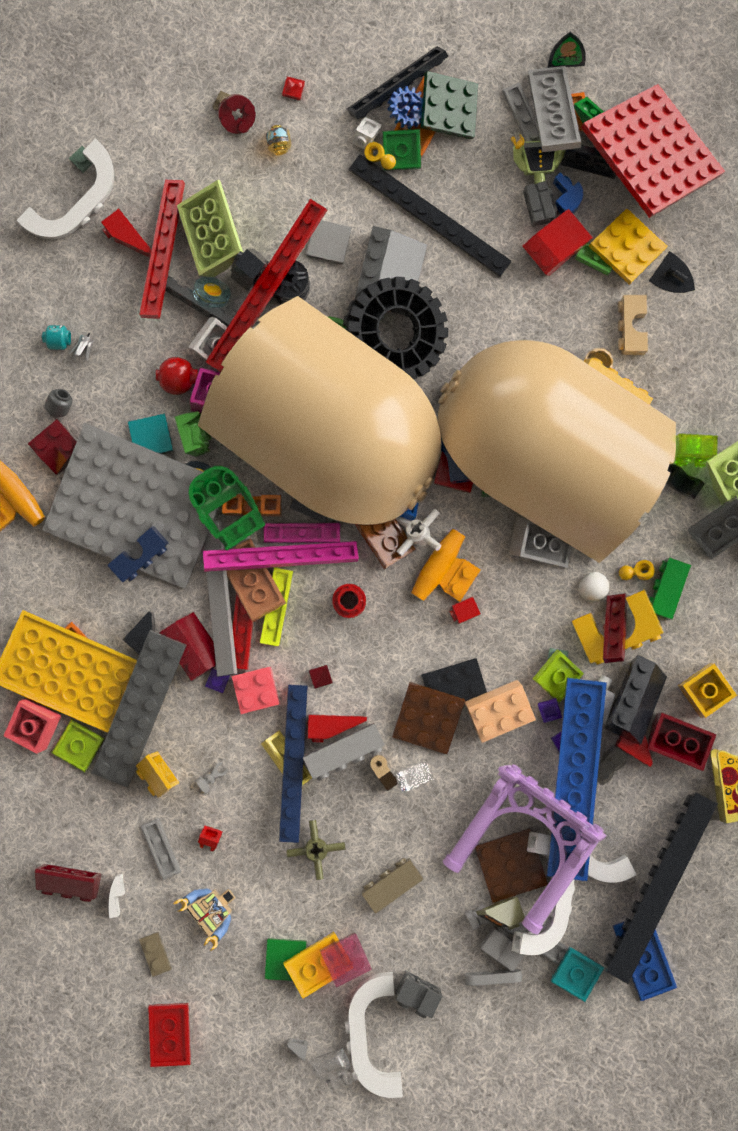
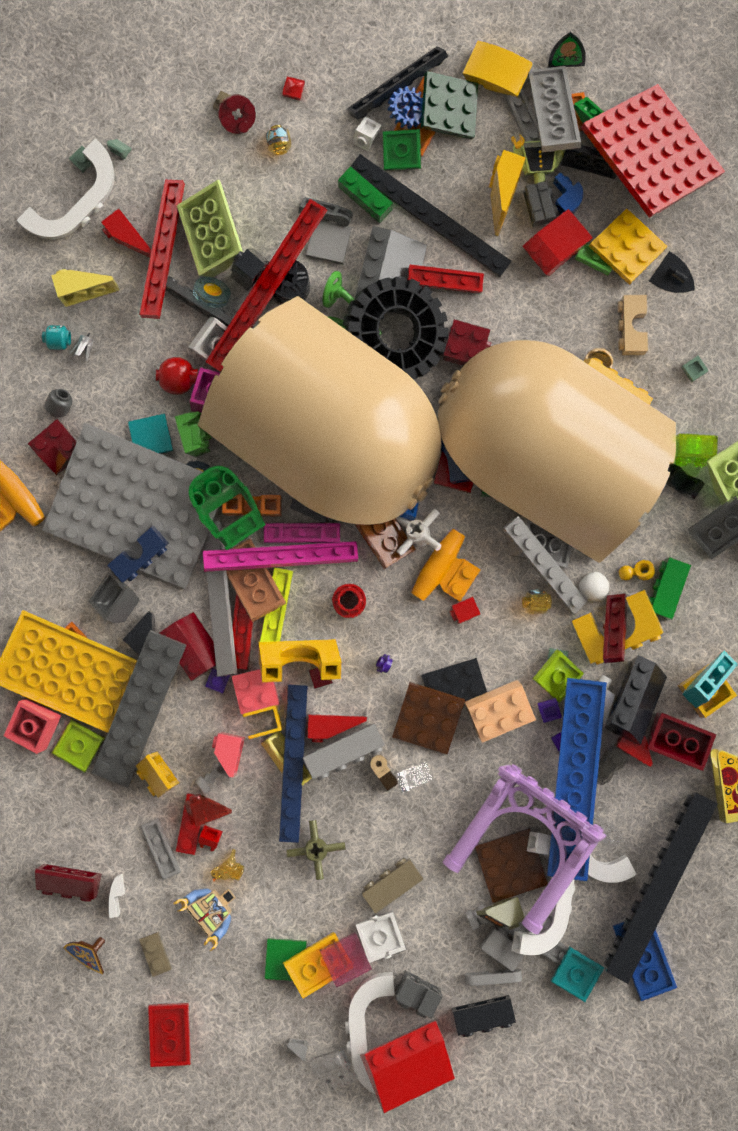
(80, 286): none -> light yellow slope
(86, 953): none -> shield
(114, 599): none -> dark grey brick
(119, 148): none -> sand green slope
(188, 834): none -> red plate
(204, 810): none -> clear red slope
(228, 751): none -> coral slope
(228, 869): none -> clear yellow animal
(277, 717): none -> yellow piece
(318, 652): none -> yellow arch
(335, 213): none -> dark grey hinge
(335, 291): none -> bright green dish
(365, 194): none -> green brick
(380, 936): none -> white plate
(384, 663): none -> dark purple plate
(387, 161): yellow plate -> none
(408, 1066): none -> red slope
(446, 278): none -> red plate
(465, 342): none -> dark red hinge
(484, 1016): none -> black brick
(497, 69): none -> yellow slope
(503, 185): none -> yellow slope
(537, 602): none -> clear yellow head
(544, 564): none -> light grey plate
(694, 368): none -> sand green plate
(710, 680): none -> teal slope

